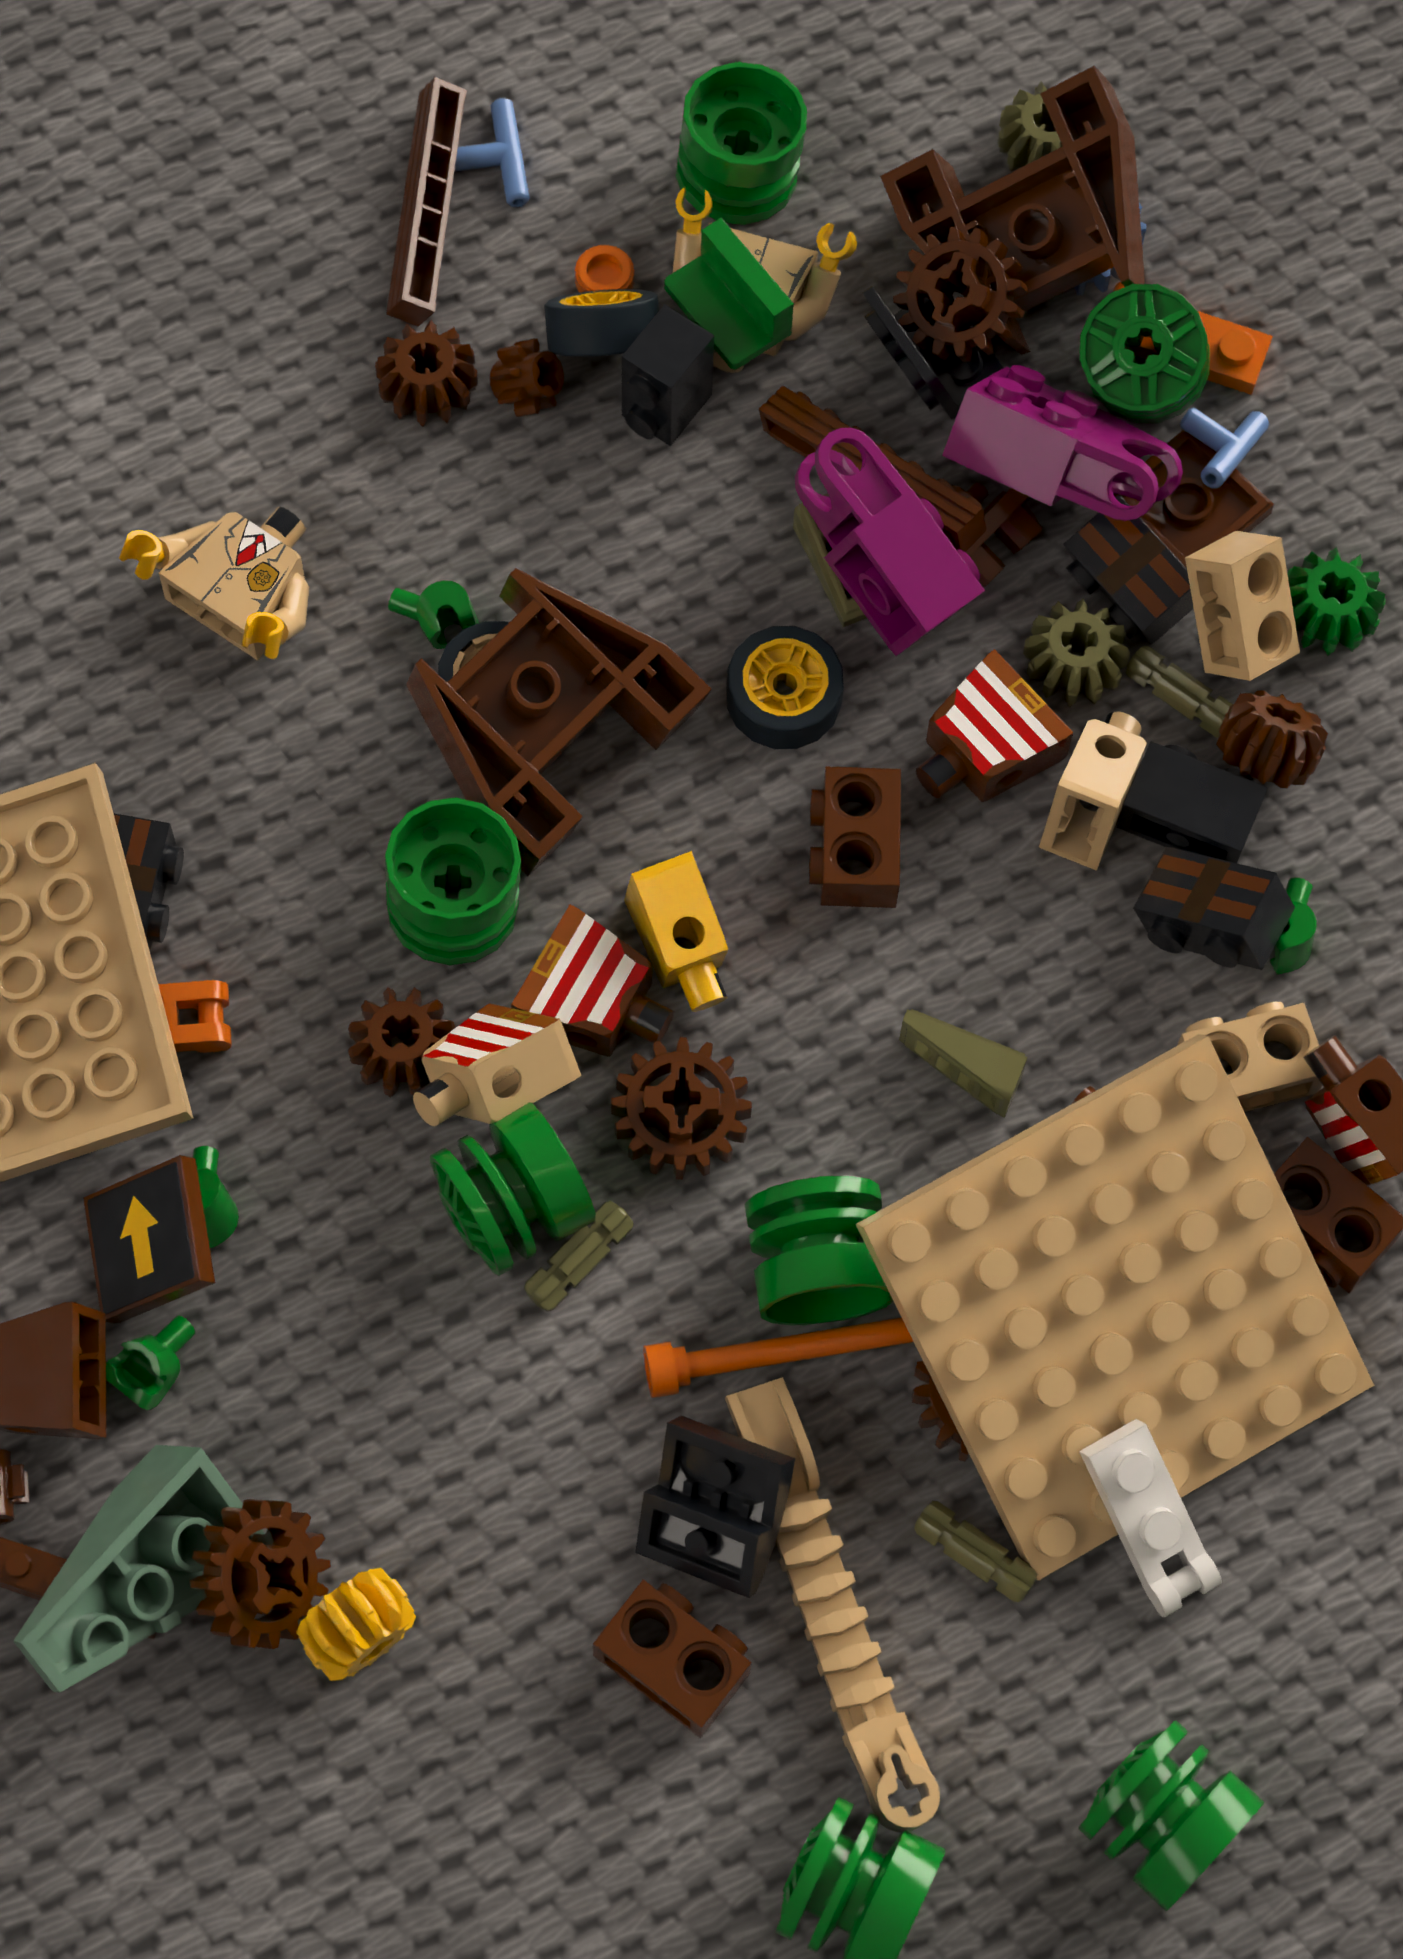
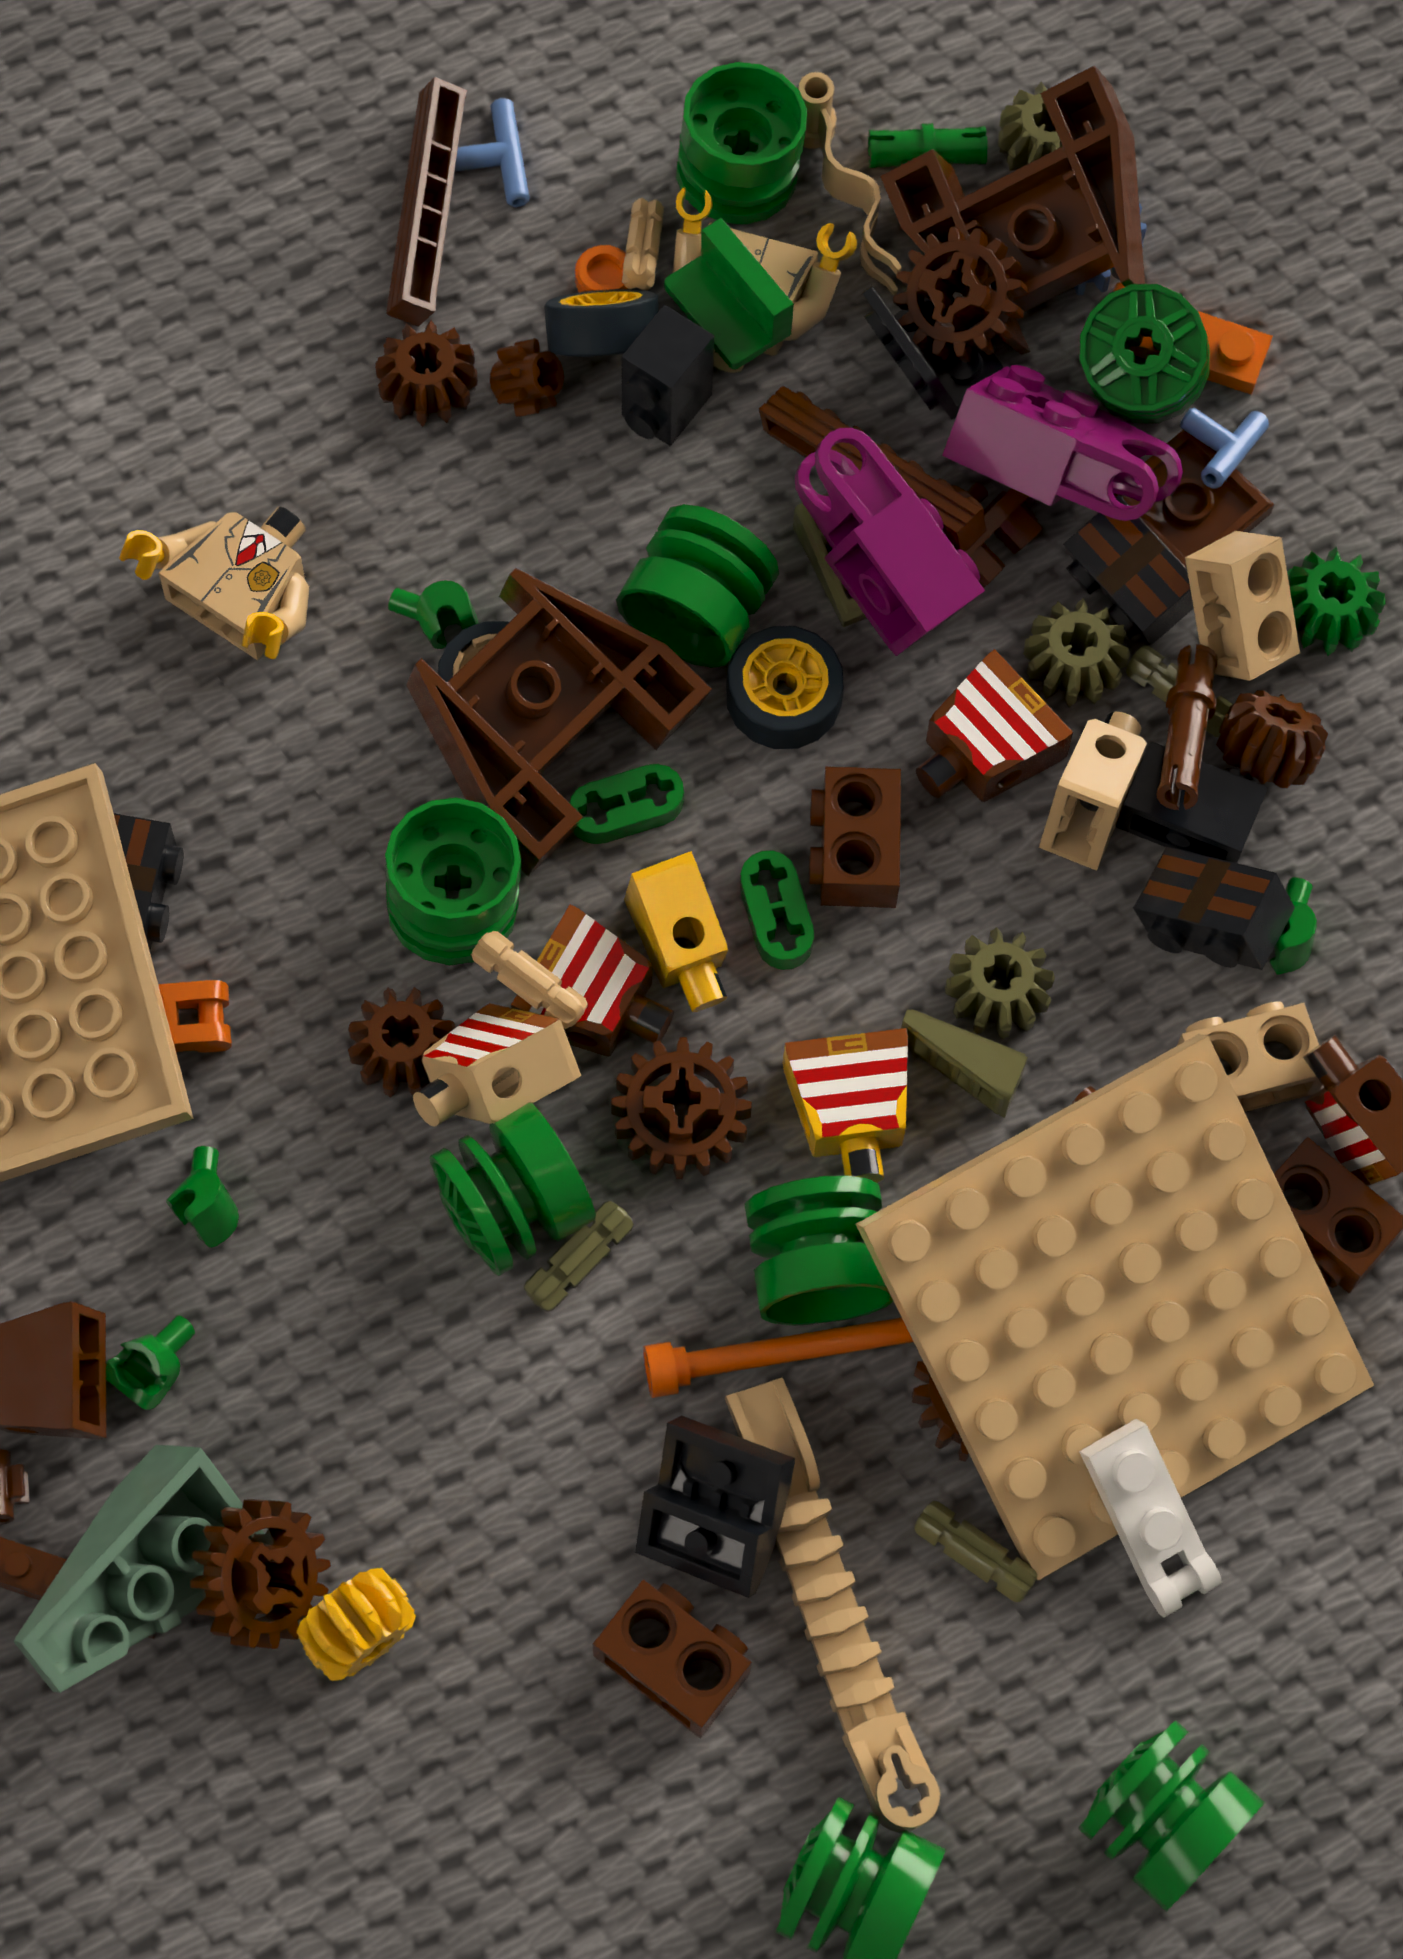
(149, 1239): black tile -> none
(529, 979): none -> tan axle
(622, 790): none -> green beam
(643, 244): none -> tan axle
(698, 585): none -> green wheel
(790, 906): none -> green beam
(841, 182): none -> tan flag
(851, 1096): none -> torso
(954, 145): none -> green pin
(999, 958): none -> olive gear
(1190, 708): none -> reddish brown pin

